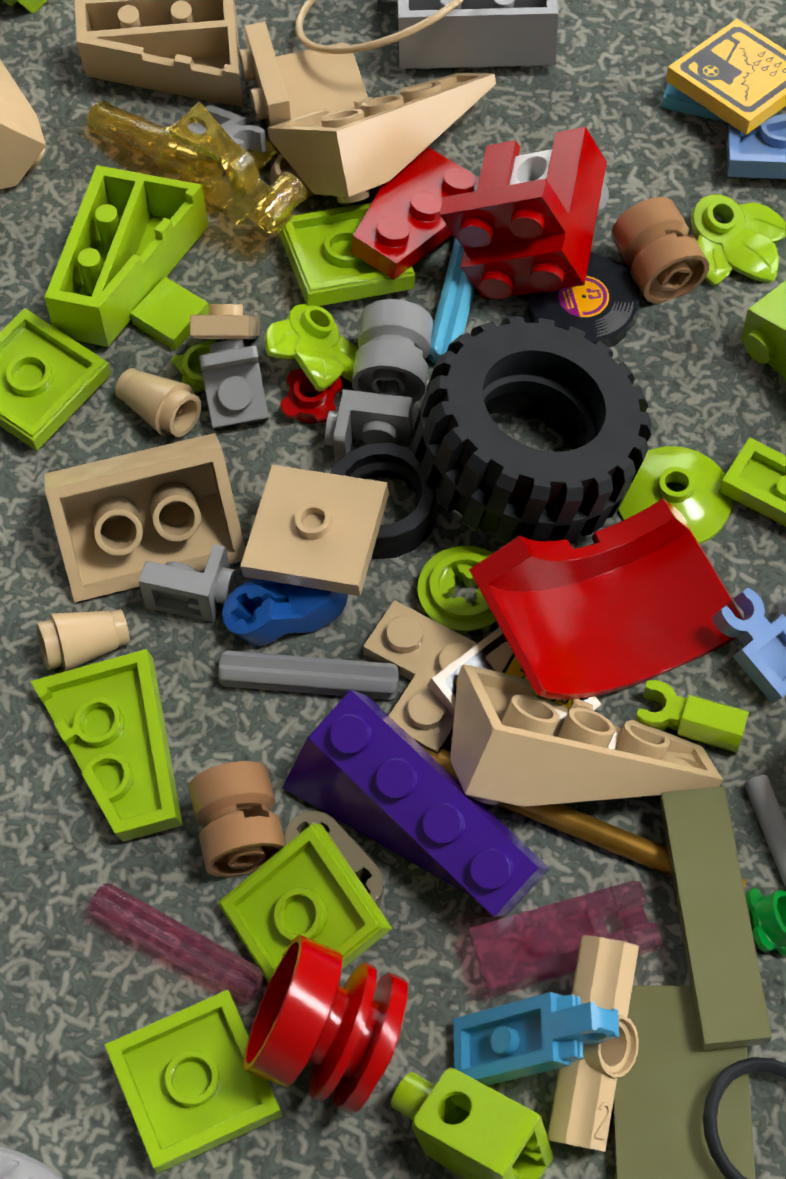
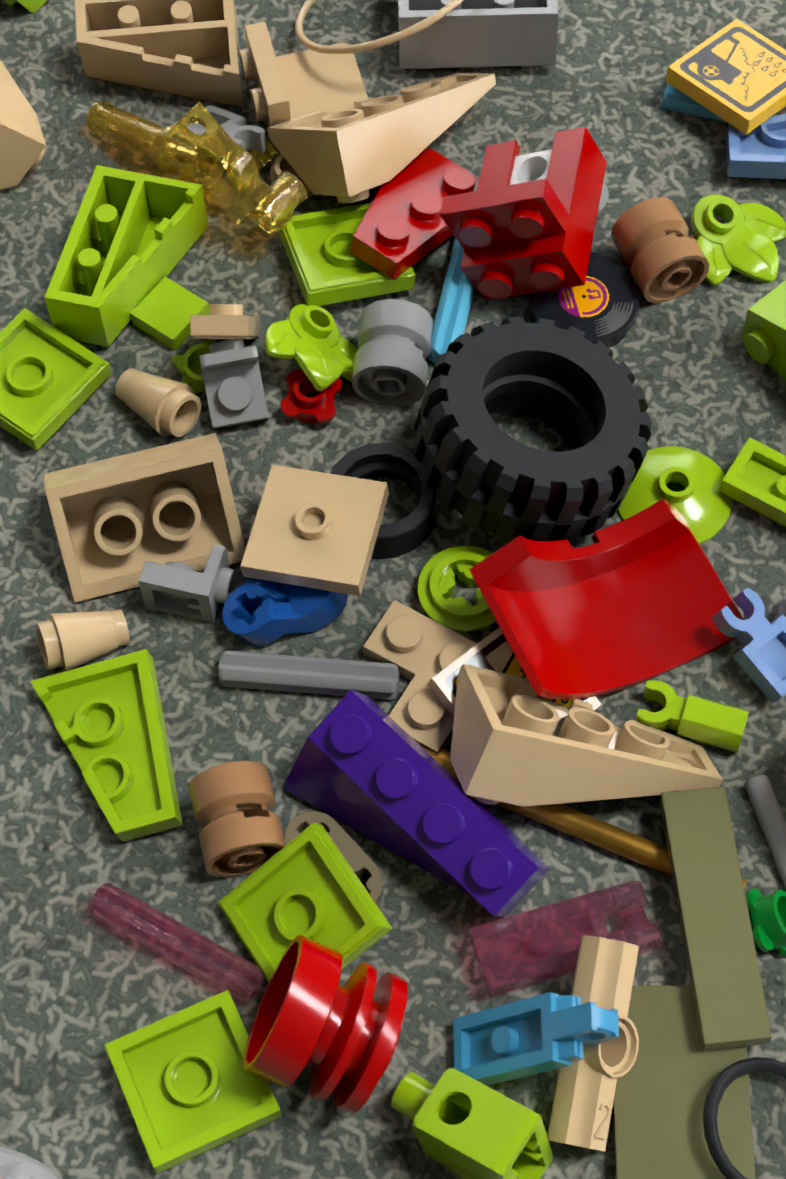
(370, 419): light grey bracket -> none

